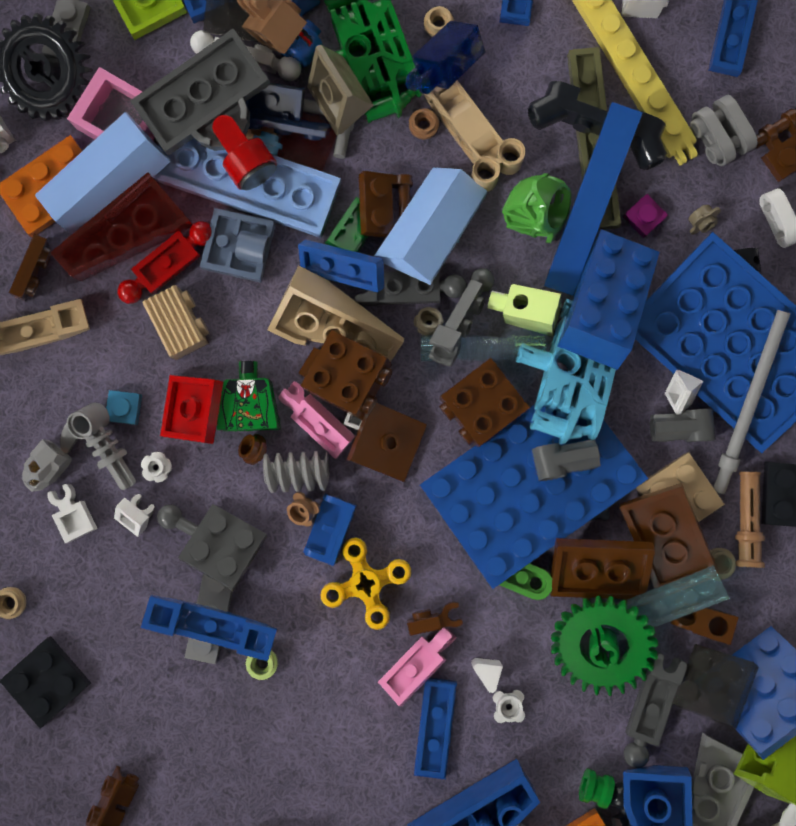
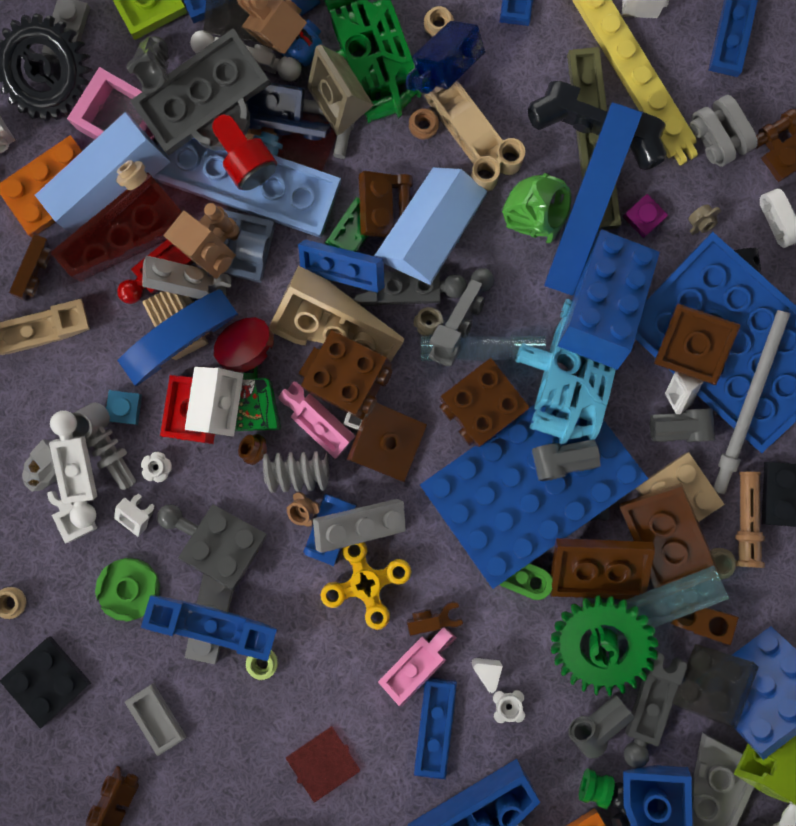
(73, 469): none -> white plate
(131, 174): none -> tan plate
(138, 584): none -> bright green tile
(150, 64): none -> dark grey plate
(155, 719): none -> light grey tile
(175, 335): none -> blue slope
(181, 278): none -> light grey plate
(205, 239): none -> medium nougat brick
(214, 401): none -> white panel
(243, 344): none -> dark red tile
(323, 764): none -> clear red piece
(359, 525): none -> light grey plate
(540, 311): yellowish green torso -> none
(599, 727): none -> dark grey piece
(697, 344): none -> reddish brown plate

